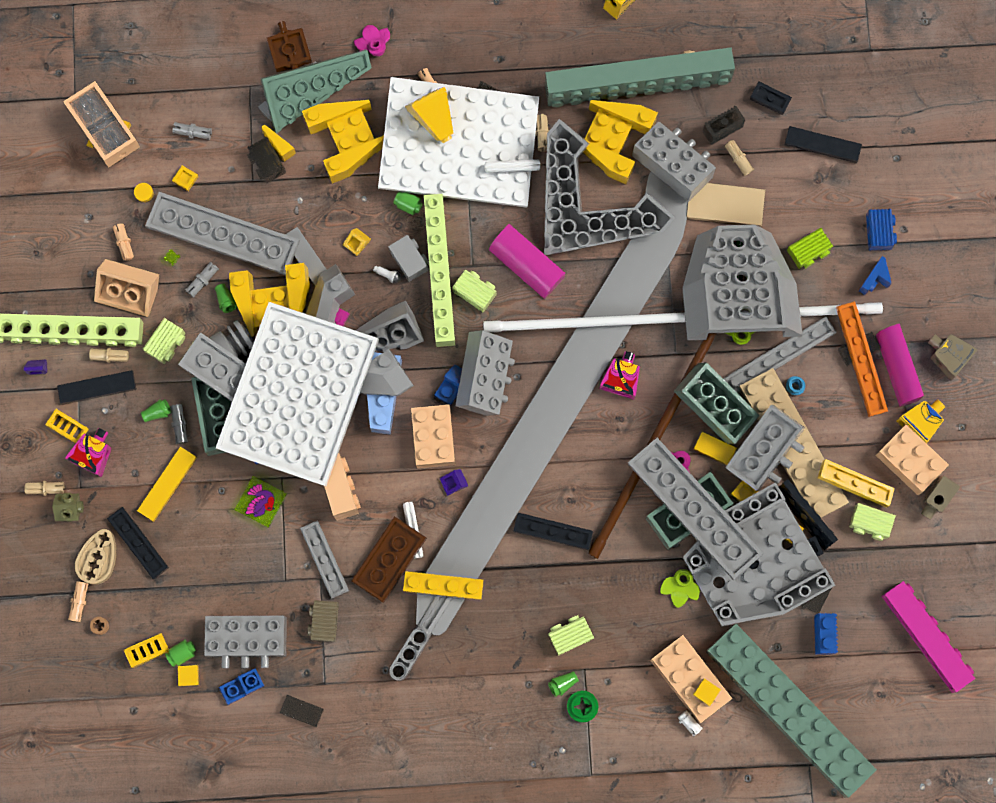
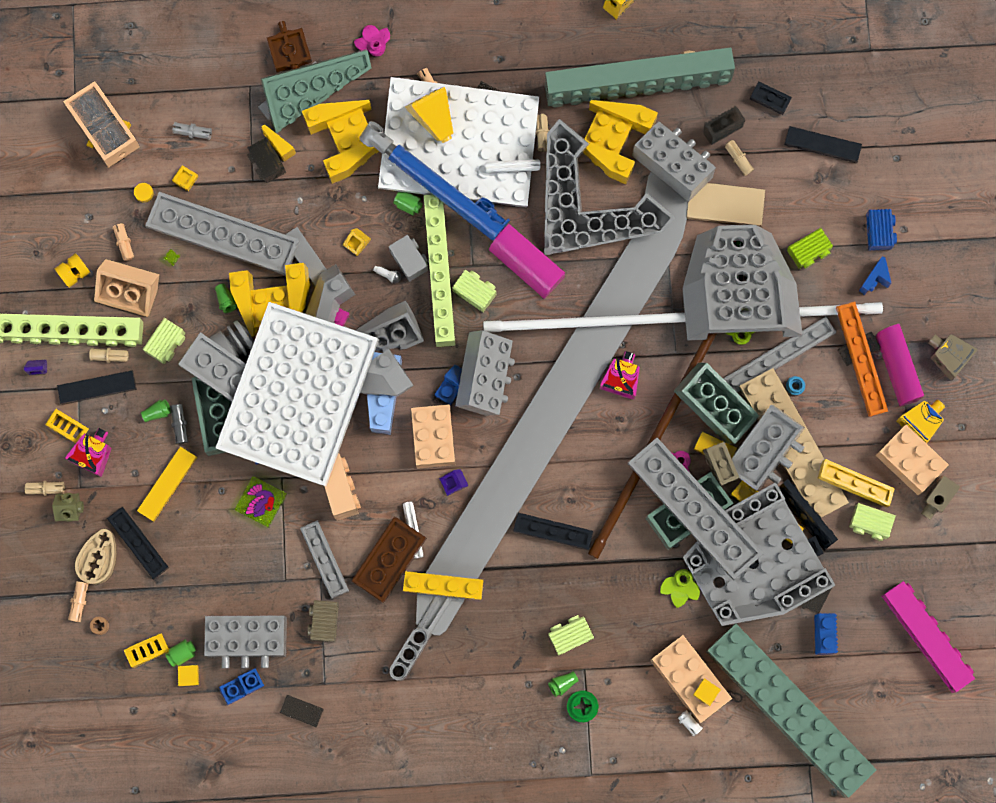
(66, 274): none -> yellow wheel
(202, 279): light grey pin -> none
(479, 214): none -> blue piece
(721, 463): none -> dark tan tile

